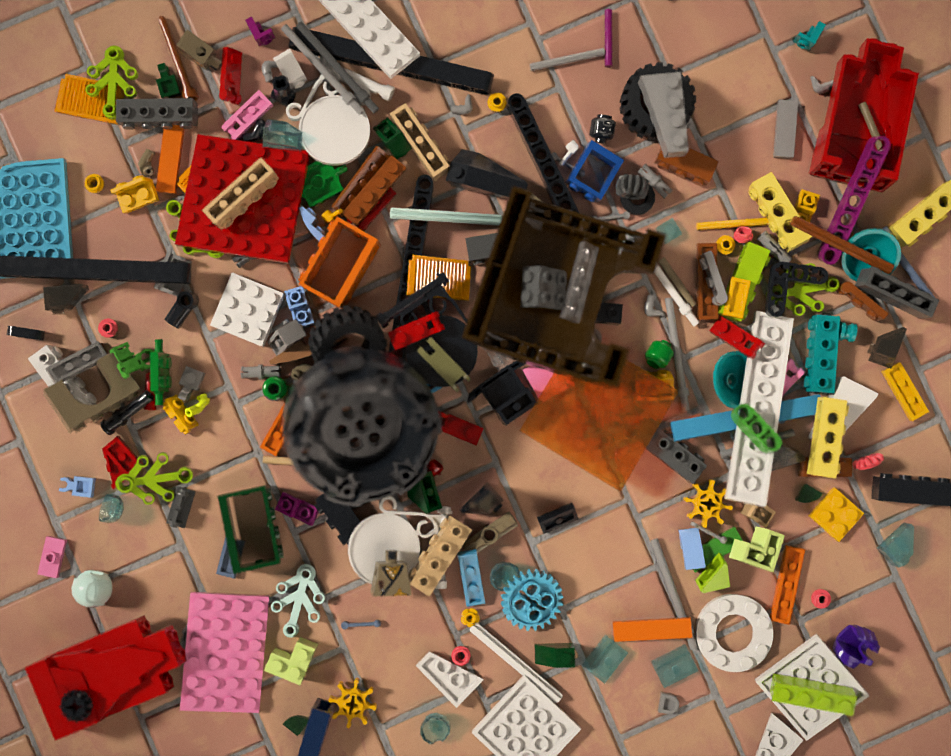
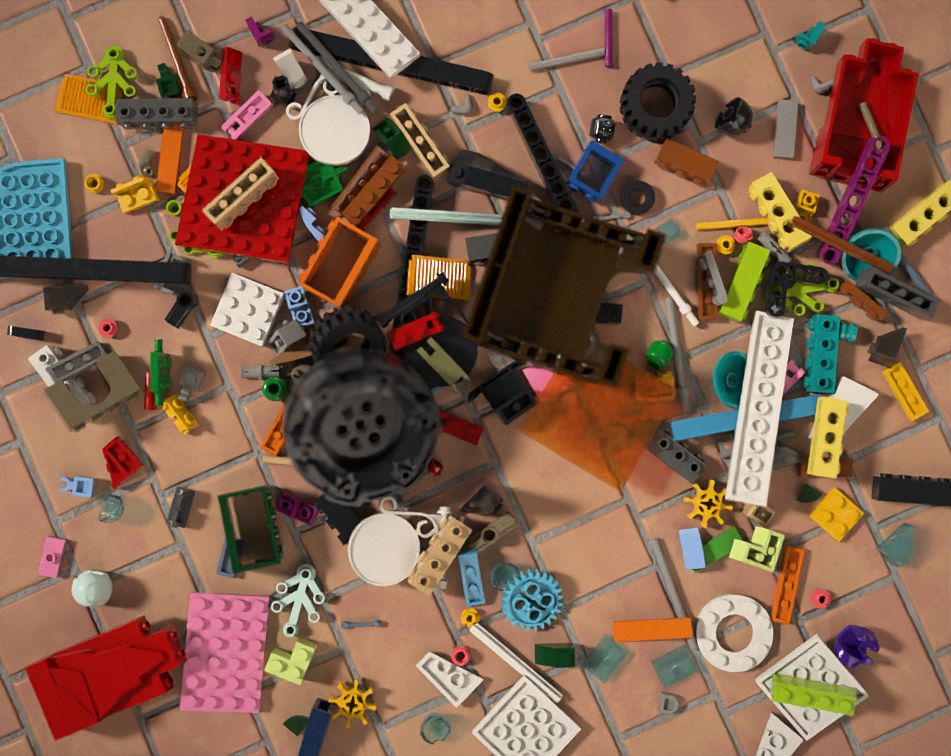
(82, 699): black gear -> none
(121, 417): black pin -> none
(128, 361): bright green piece -> none
(151, 480): lime plant -> none
(199, 407): neon yellow arm -> none
(257, 133): black arm -> none
(266, 70): light grey animal -> none
(281, 136): clear light blue slope -> none
(327, 216): yellow hand -> none
(390, 577): dark tan torso -> none
(425, 494): dark green slope -> none
(543, 287): dark grey bracket -> none
(557, 518): black plate -> none
(572, 147): white hand -> none
(579, 282): clear plate -> none
(632, 186): dark grey gear -> none
(648, 308): light grey animal -> none
(655, 180): light grey pin -> none
(666, 107): light grey wedge -> none
(677, 282): dark tan bar -> none
(714, 576): lime slope -> none
(723, 539): light grey hinge -> none
(735, 119): none -> black cylinder
(736, 337): red plate -> none
(737, 297): yellow tile -> none
(765, 432): bright green beam -> none
(868, 461): coral gear -> none

